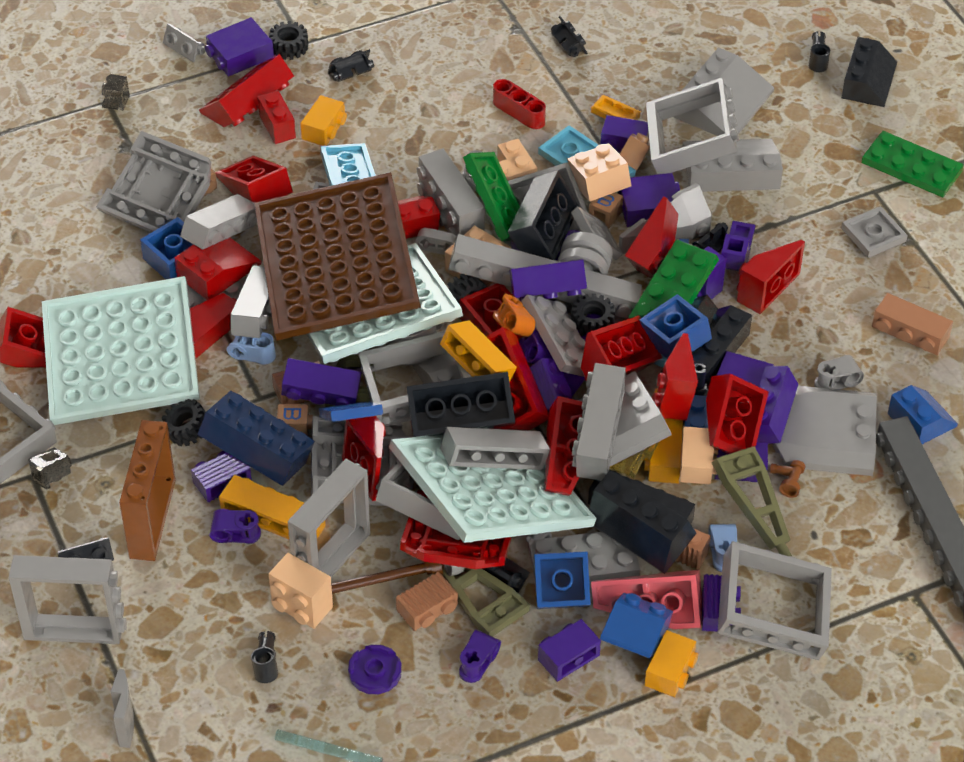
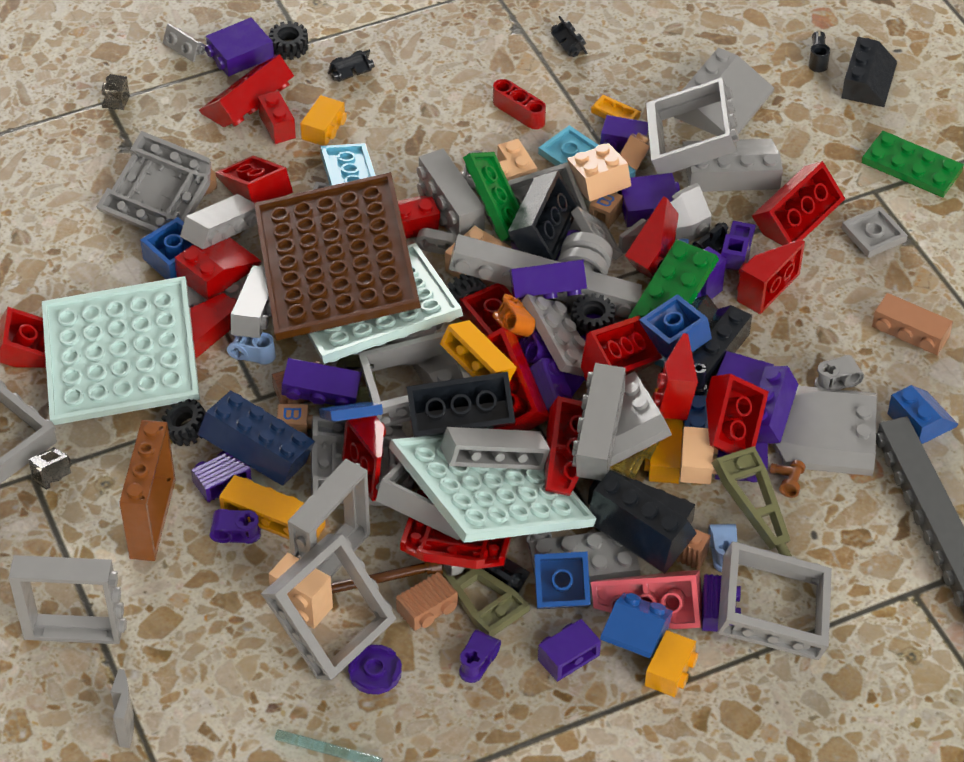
(93, 550): black hinge -> none
(264, 659): black pin -> none
(295, 626): none -> light grey window
(799, 205): none -> red slope

